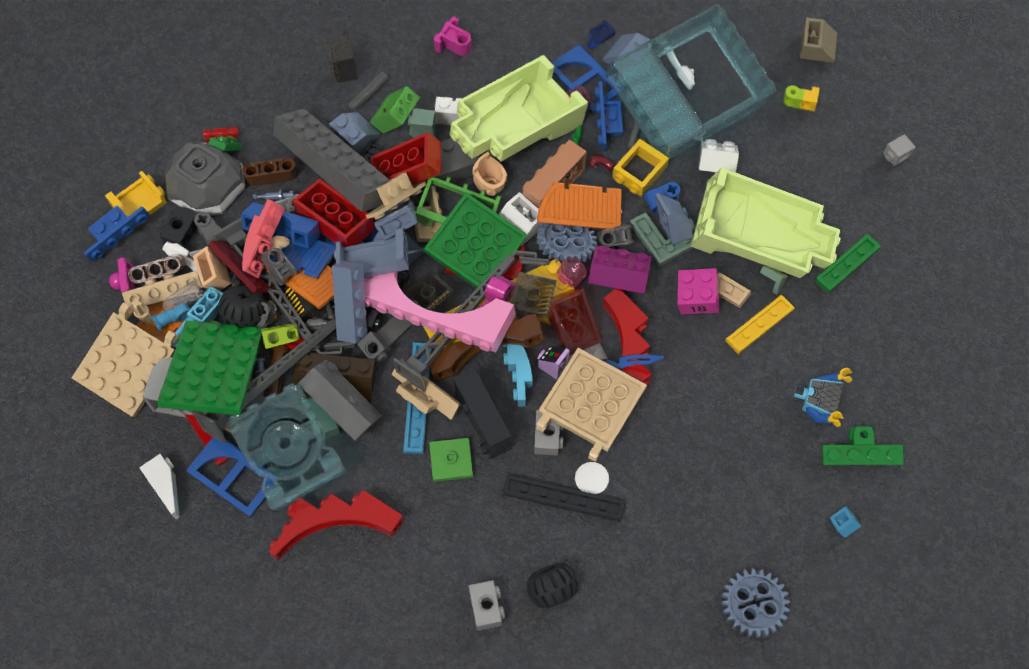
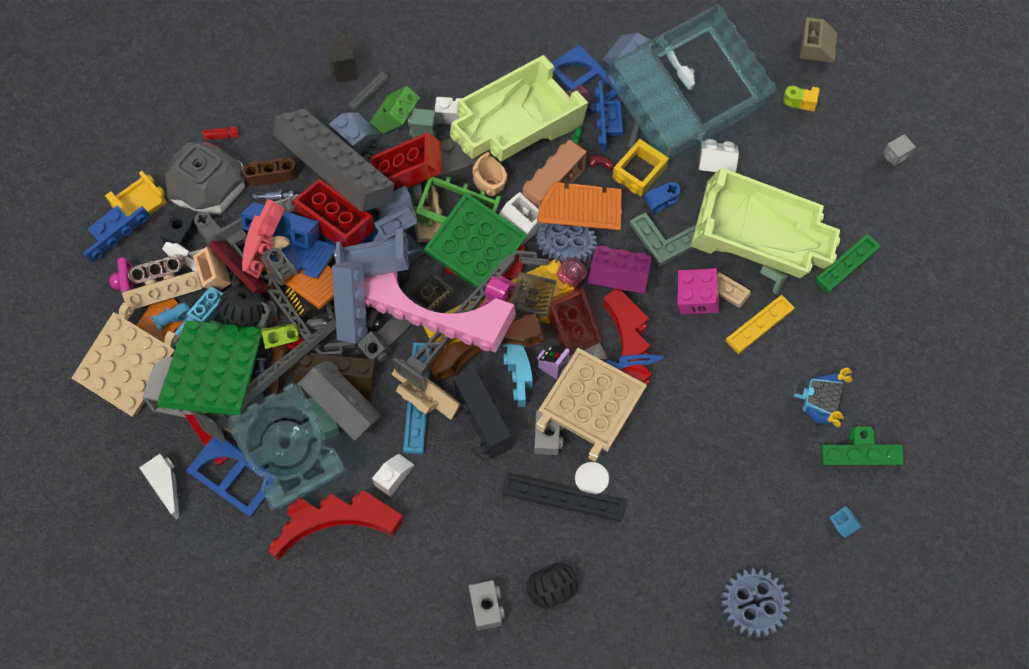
(141, 311): tan axle -> none
(186, 294): clear slope -> none
(225, 143): green plate -> none
(392, 474): none -> white slope
(394, 192): tan bracket -> none
(451, 459): bright green plate -> none
(453, 38): dark pink pin -> none
(600, 34): clear blue slope -> none
(619, 235): dark grey piece -> none
(674, 219): sand blue slope -> none

